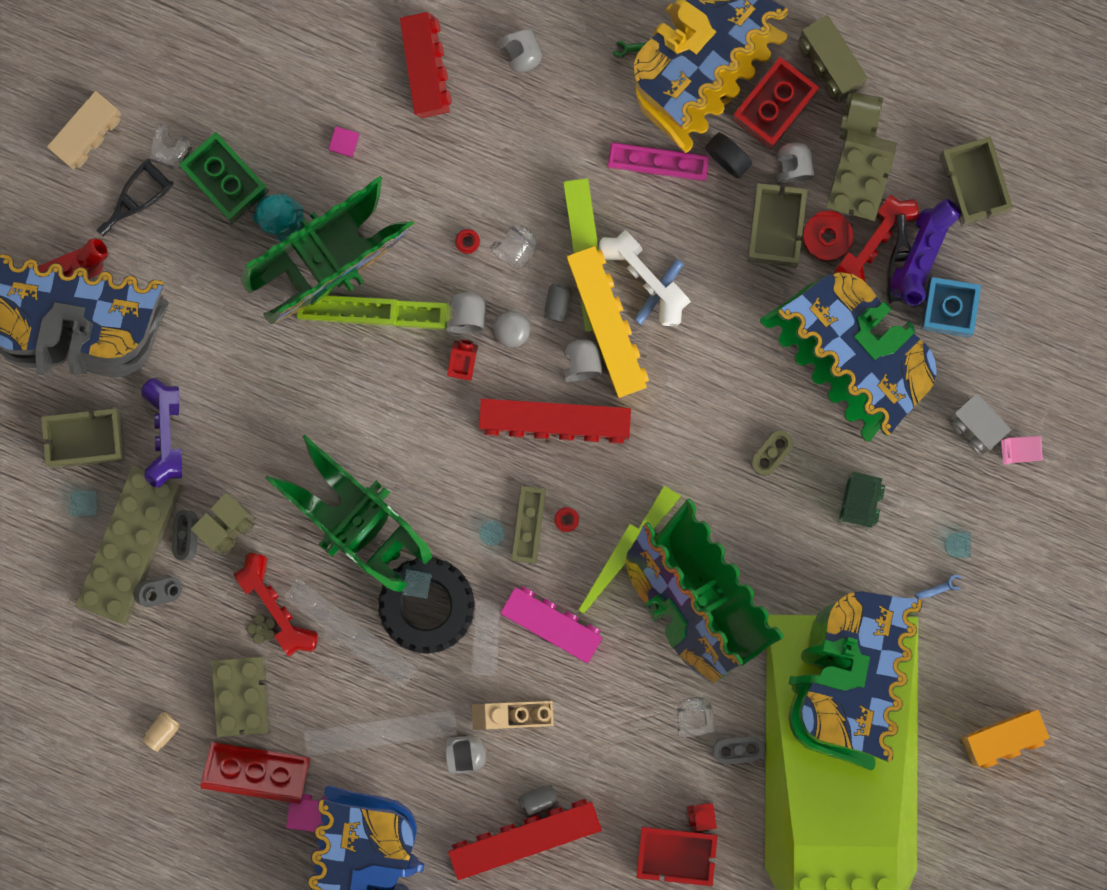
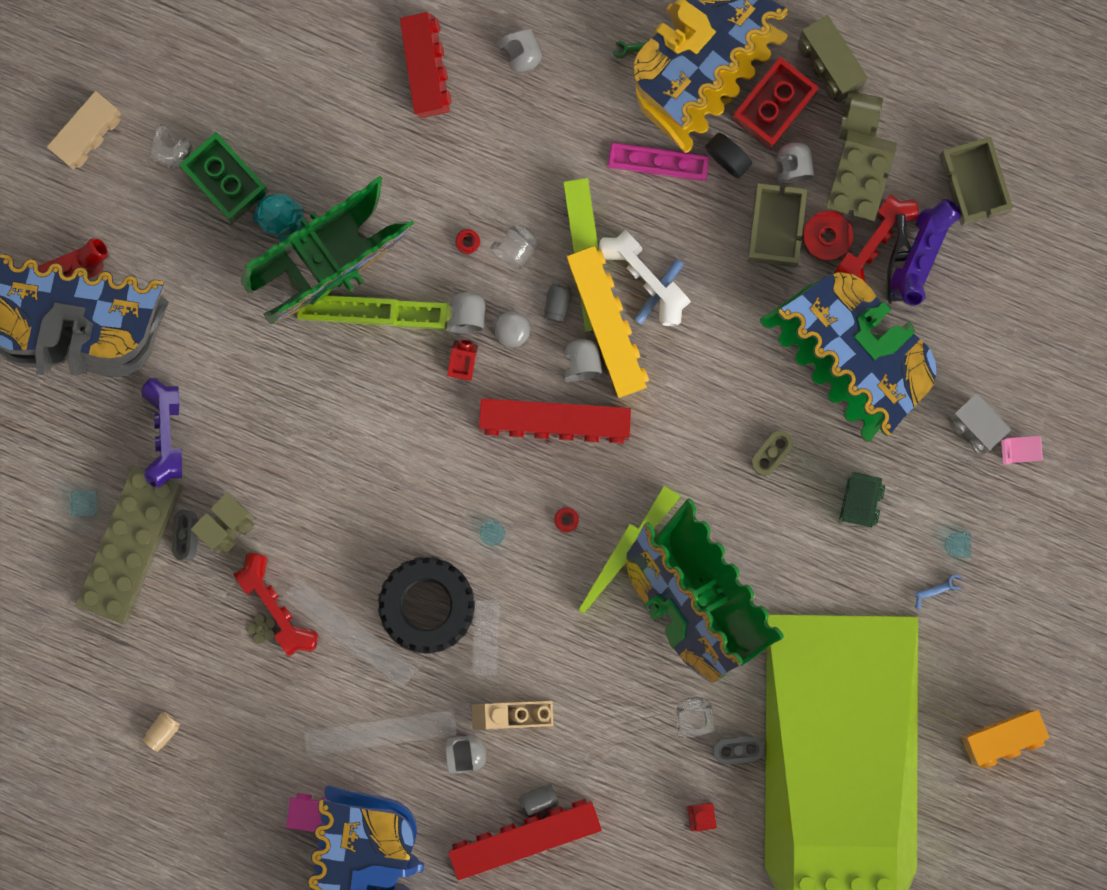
(82, 439): olive piece -> none
(129, 203): black piece -> none
(159, 590): dark grey plate -> none
(239, 697): olive piece -> none
(255, 772): red tile -> none
(343, 142): dark pink tile -> none
(355, 520): green animal -> none
(418, 584): clear light blue tile -> none
(528, 525): olive plate -> none
(552, 625): dark pink brick -> none
(676, 855): red piece -> none
(850, 700): animal -> none
(950, 307): dark azure brick -> none

